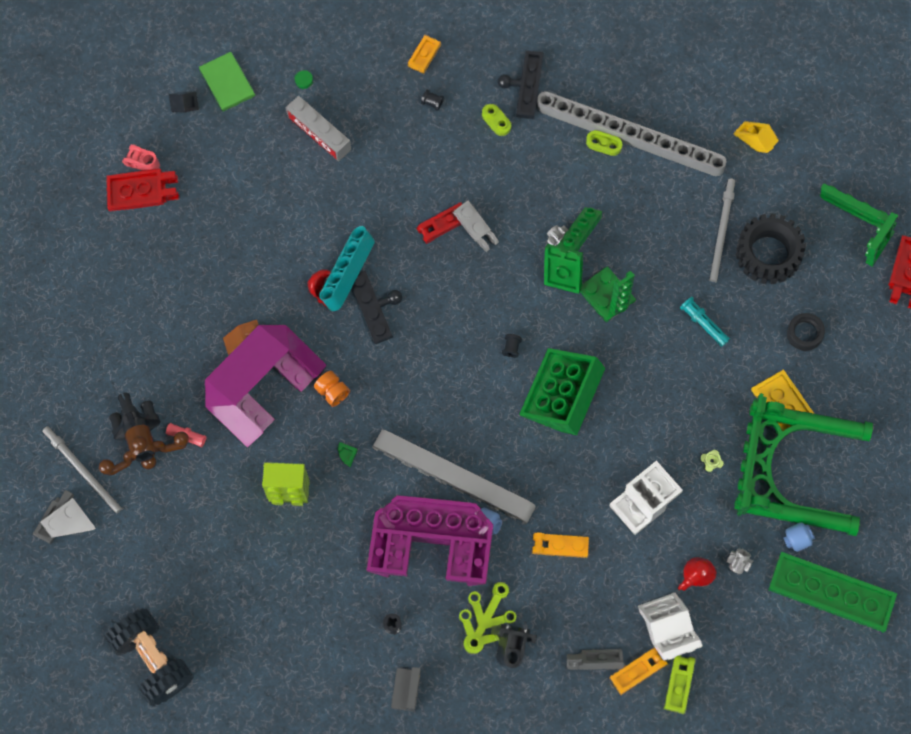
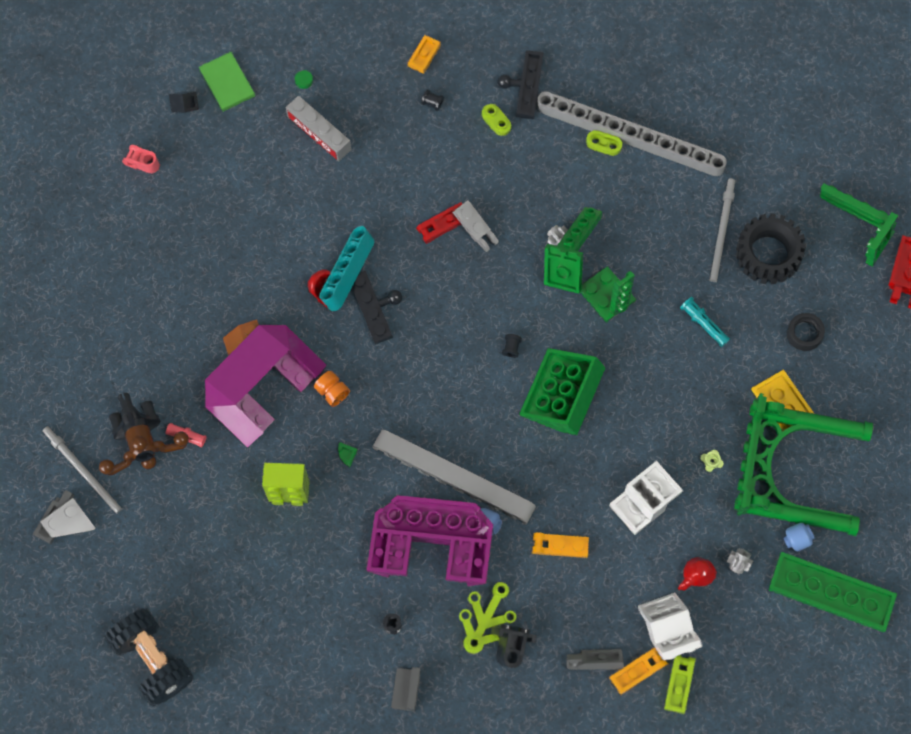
(140, 189): red tile -> none
(757, 136): yellow slope -> none

